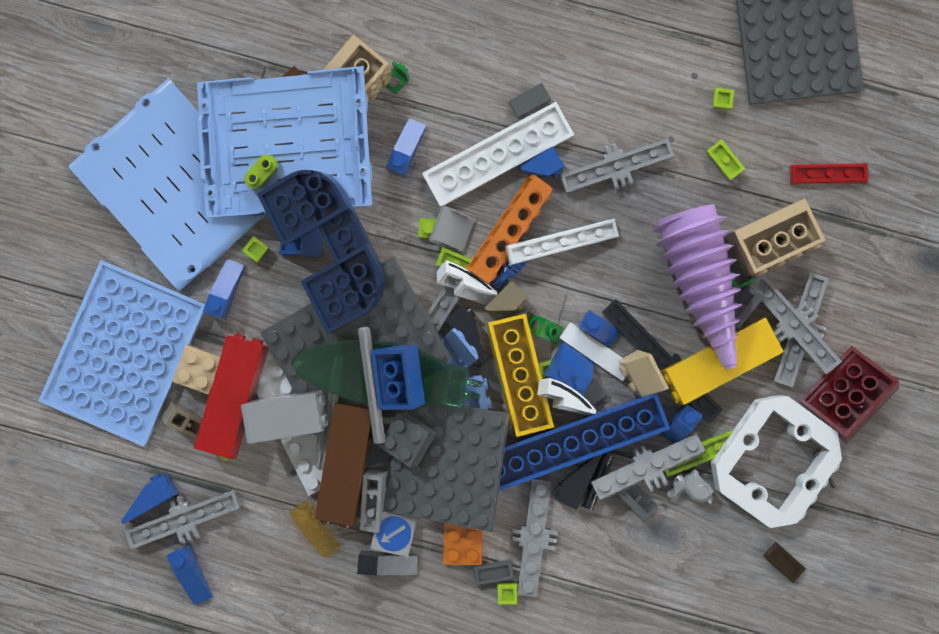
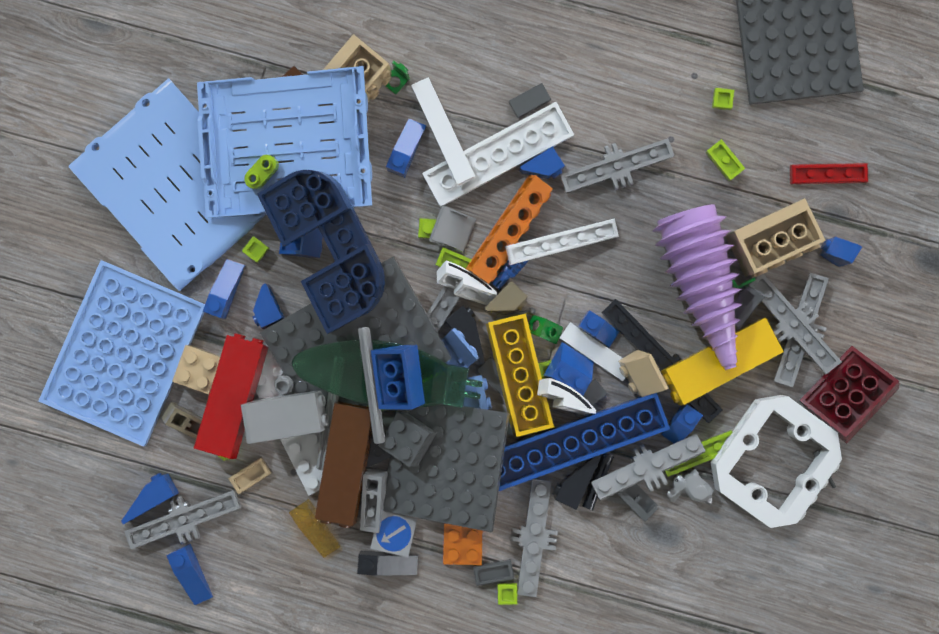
(250, 475): none -> tan tile
(266, 308): none -> blue slope
(284, 385): none -> light grey plate
(443, 131): none -> white tile
(784, 562): dark brown tile -> none
(840, 251): none -> blue slope

